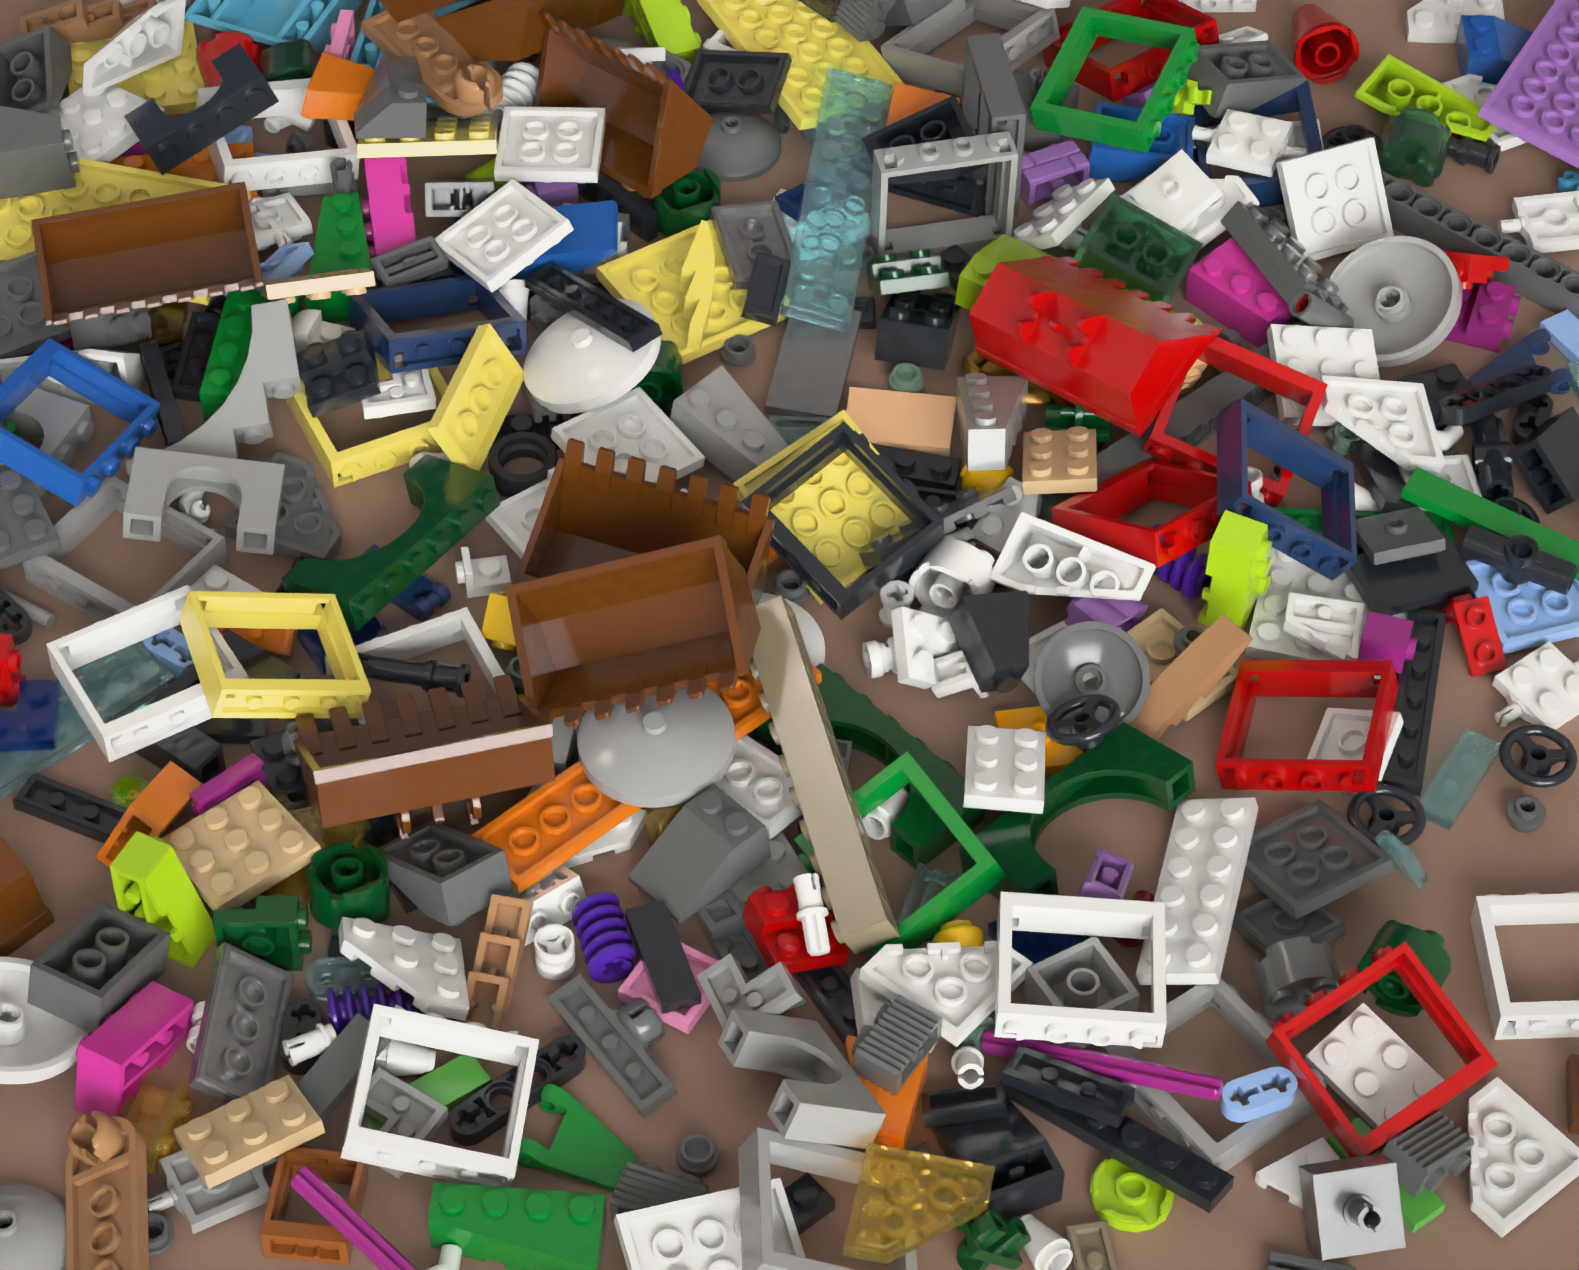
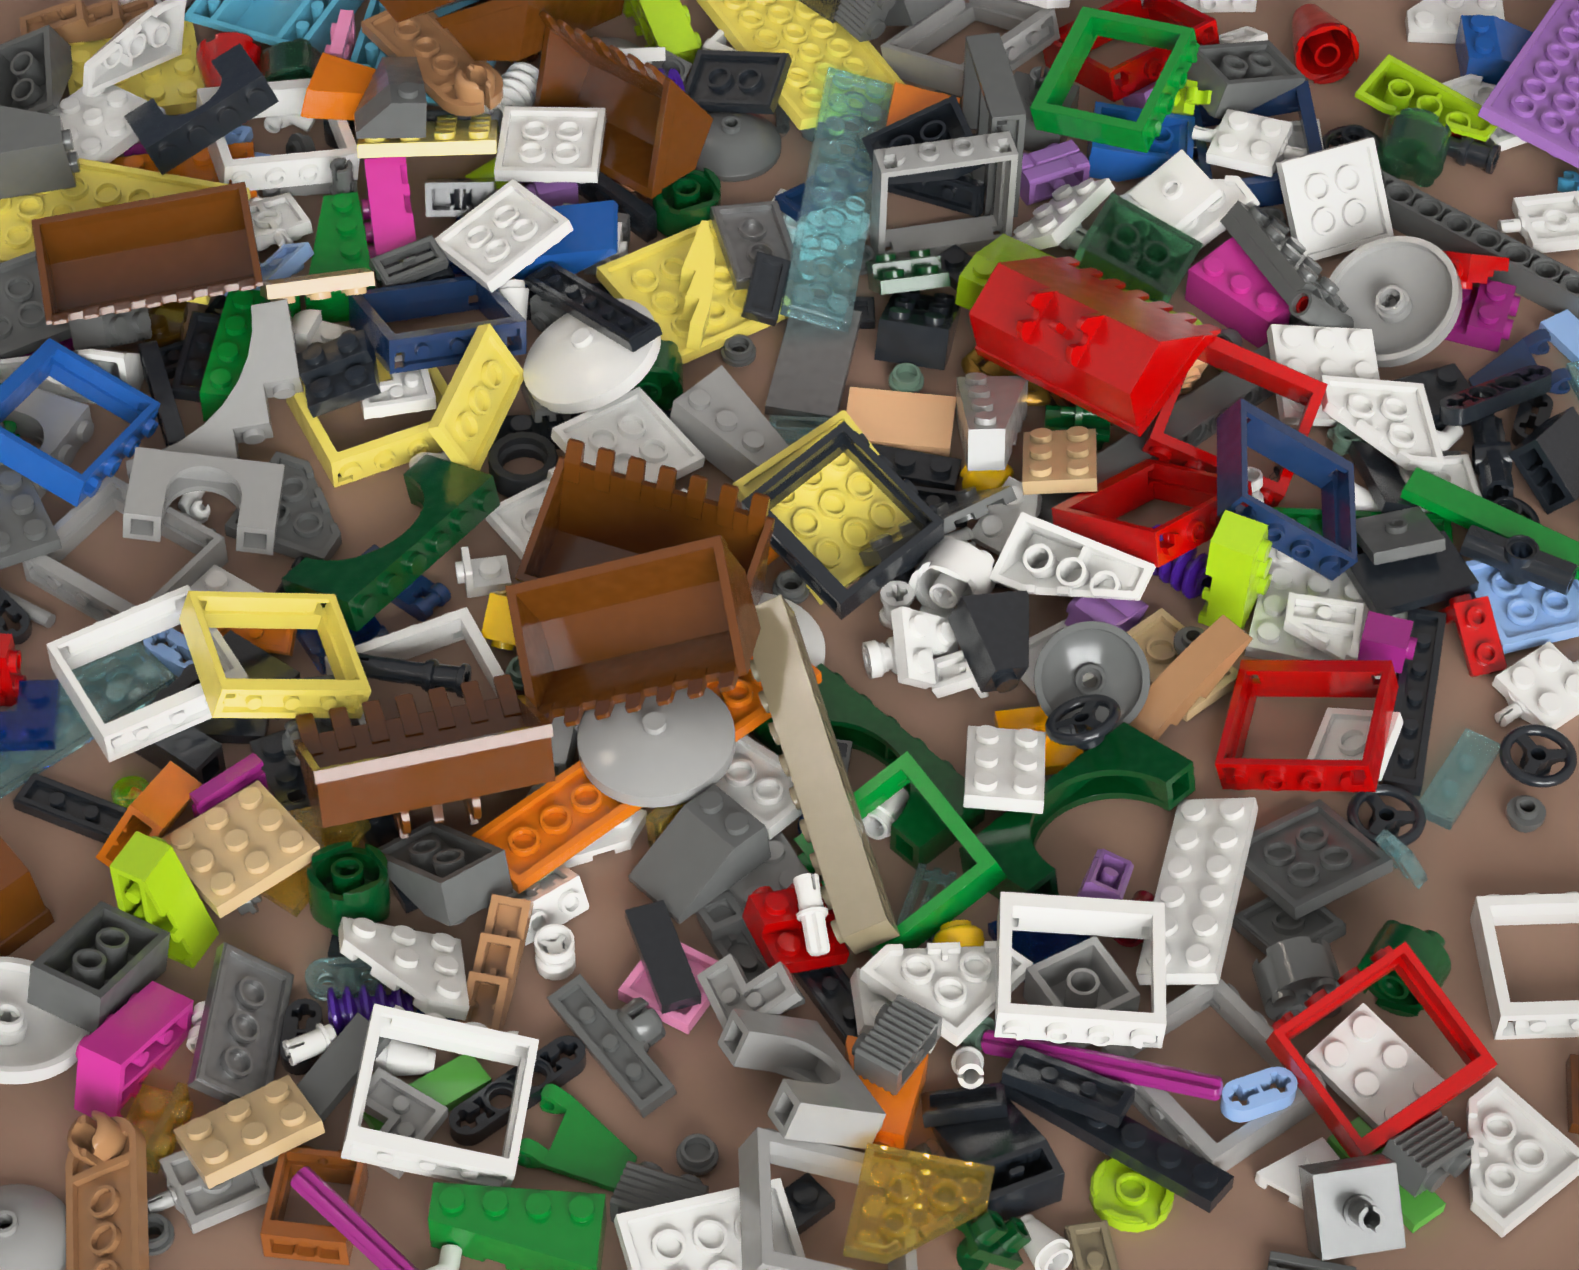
(271, 932): dark green plate -> none
(604, 937): dark purple piece -> none

